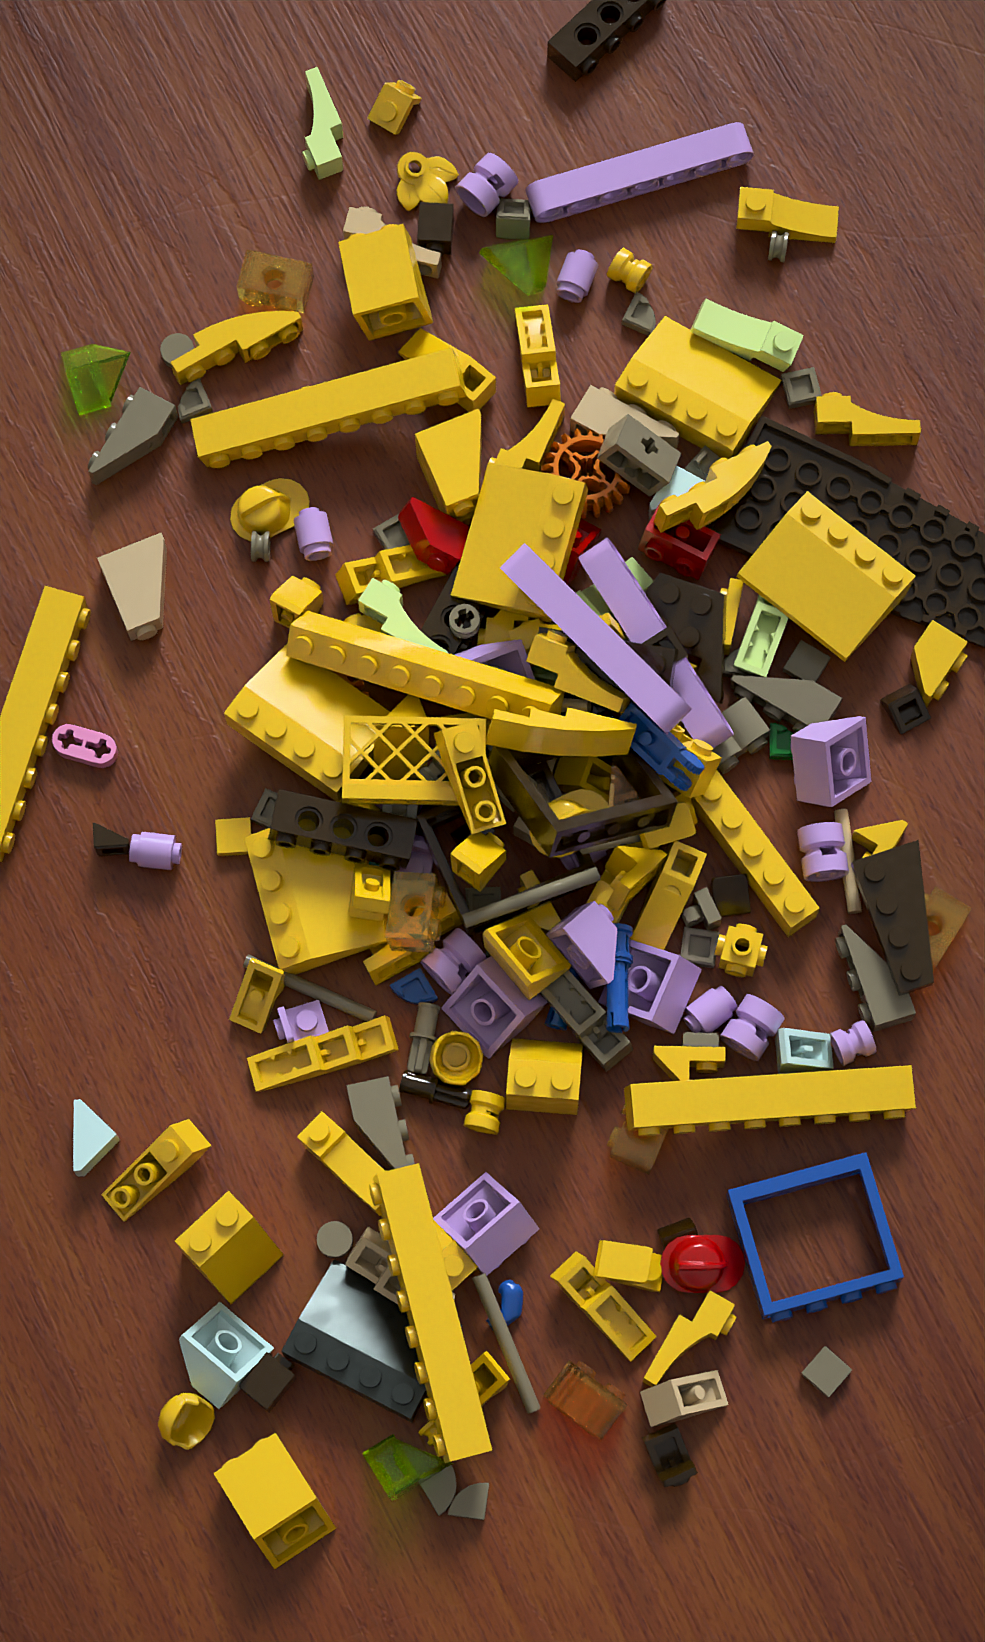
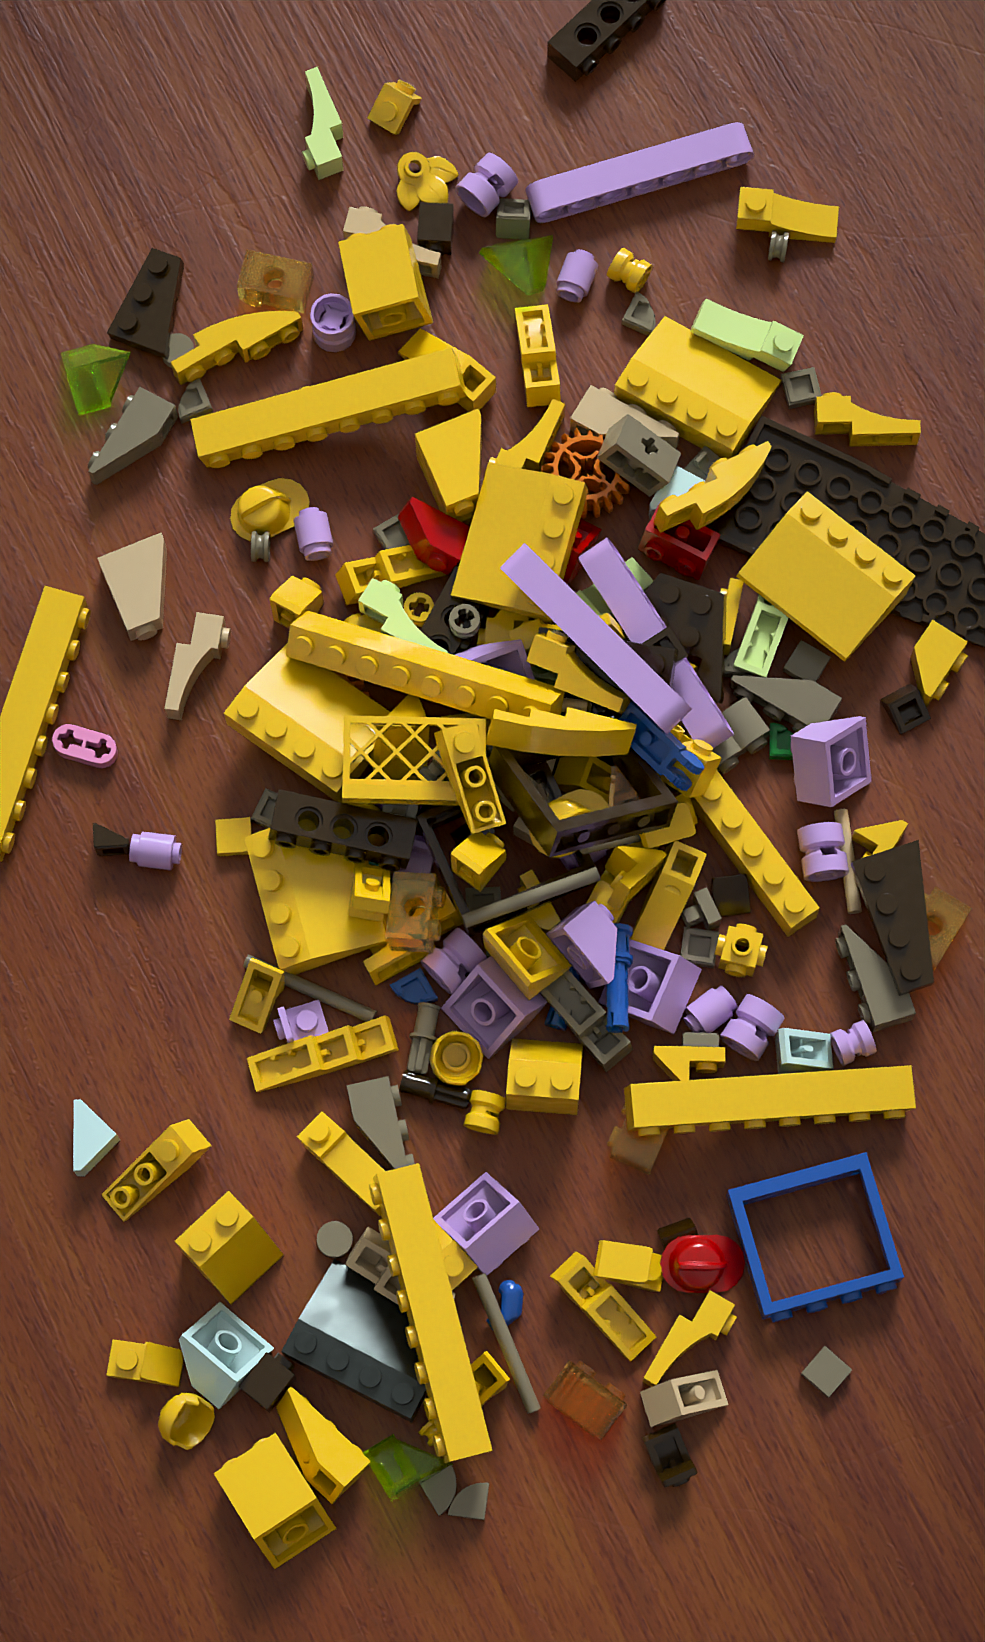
(145, 1363): none -> yellow slope
(149, 306): none -> dark brown wing
(190, 660): none -> tan slope
(322, 1451): none -> yellow slope
(333, 322): none -> lavender wheel
(412, 601): none -> yellow bush

